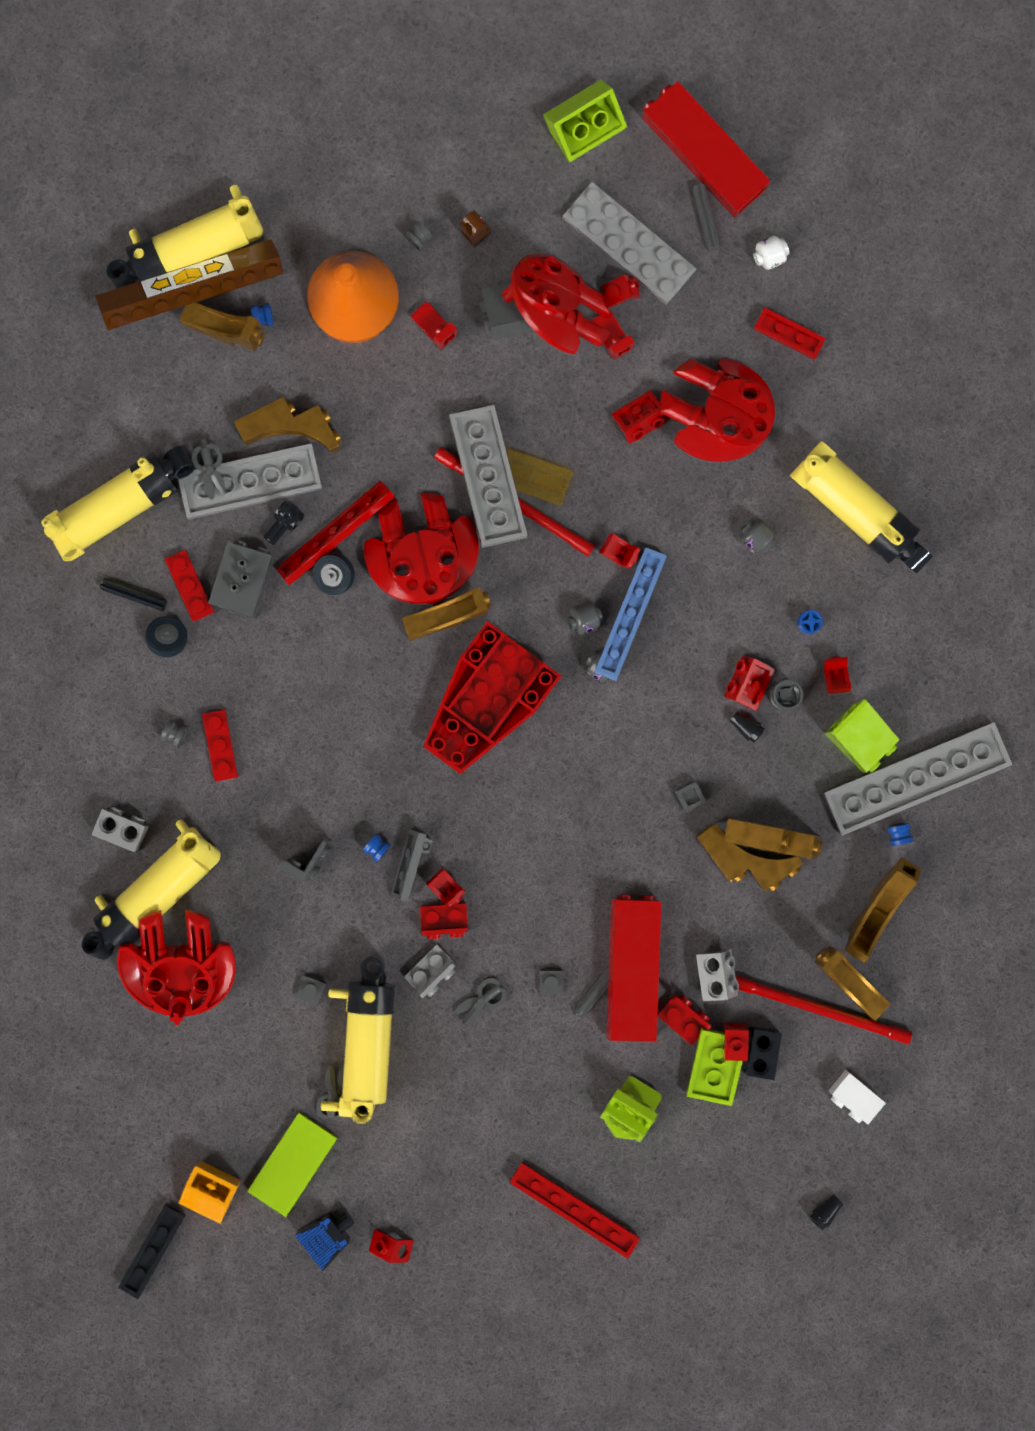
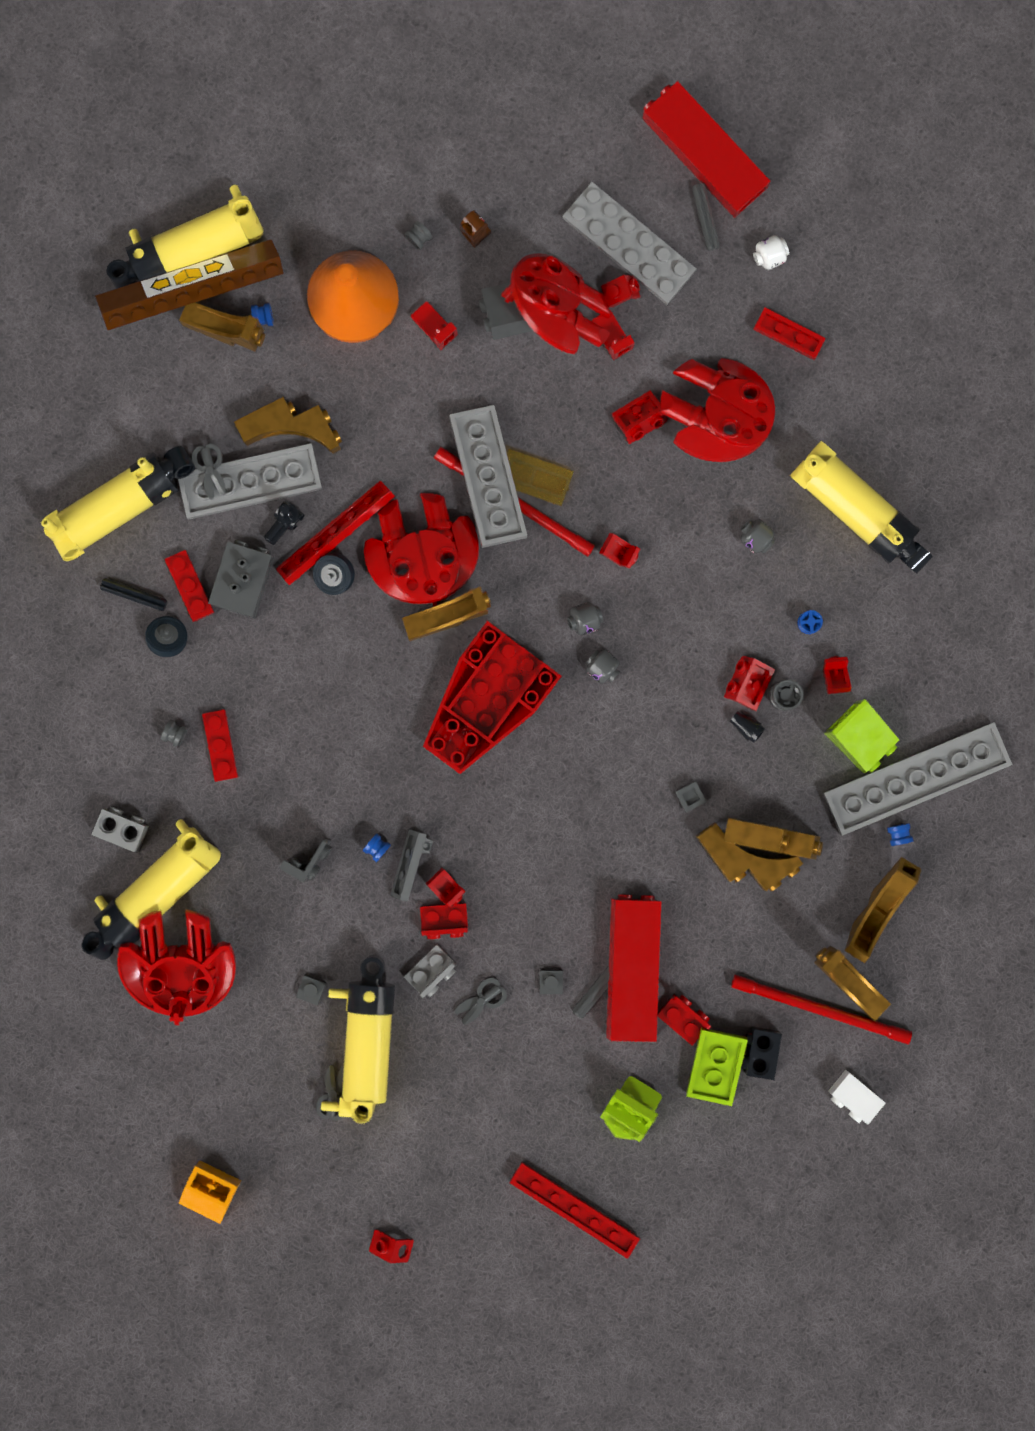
(152, 1251): black plate -> none
(292, 1164): lime tile -> none
(325, 1237): black torso -> none
(585, 120): lime slope -> none
(630, 614): medium blue plate -> none
(711, 975): light grey brick -> none
(736, 1041): red bracket -> none
(825, 1213): black cone -> none

